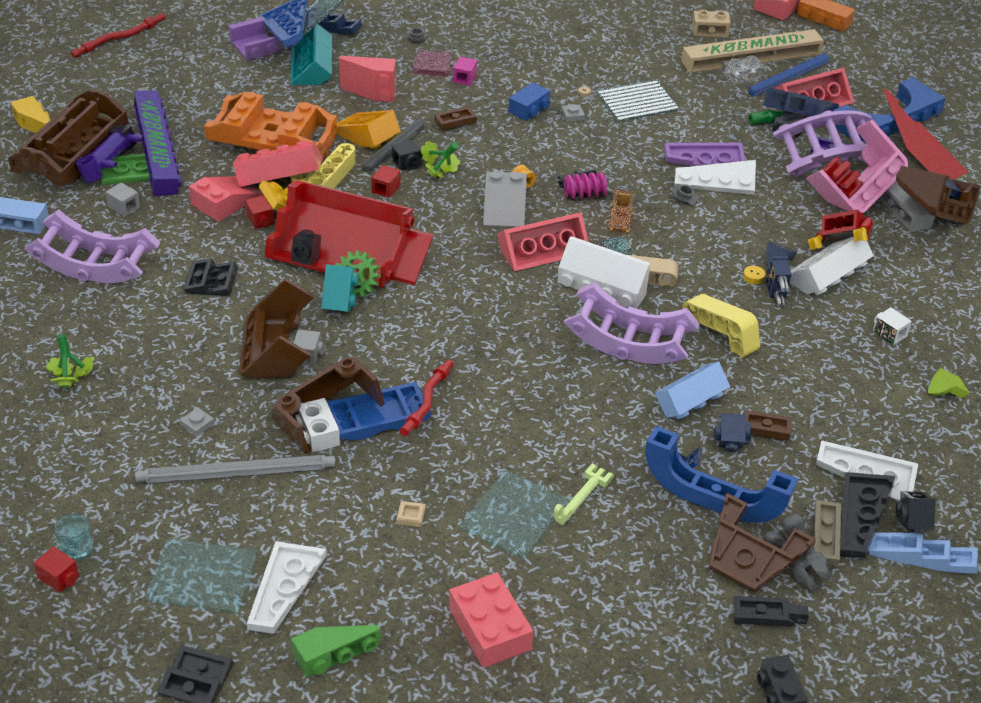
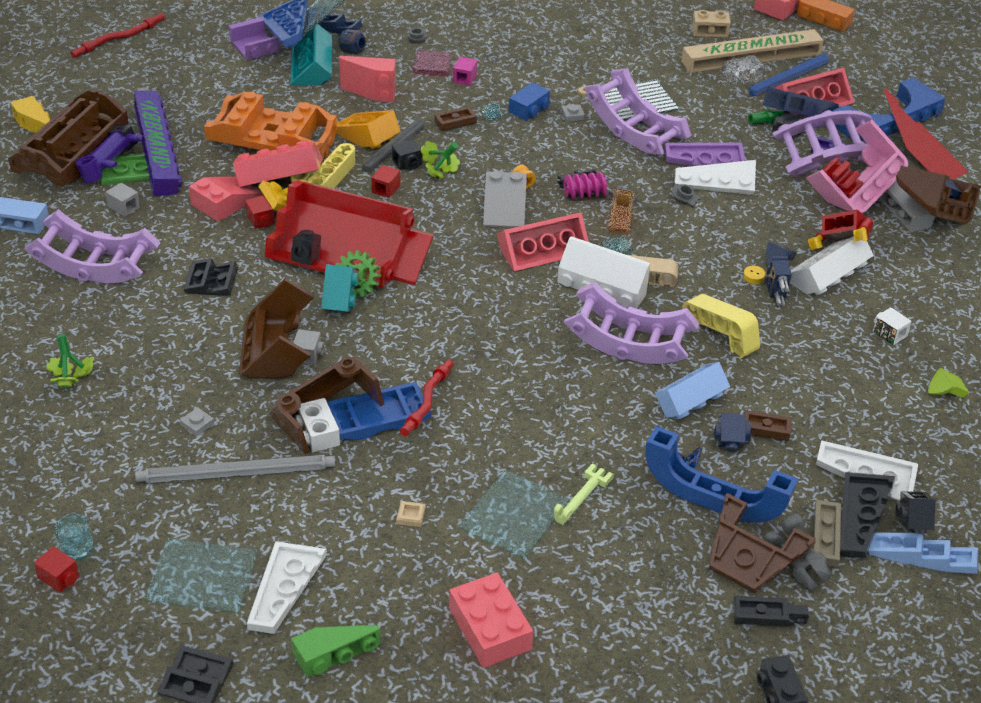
(352, 41): none -> dark blue head
(492, 111): none -> clear light blue plate
(644, 111): none -> lavender fence

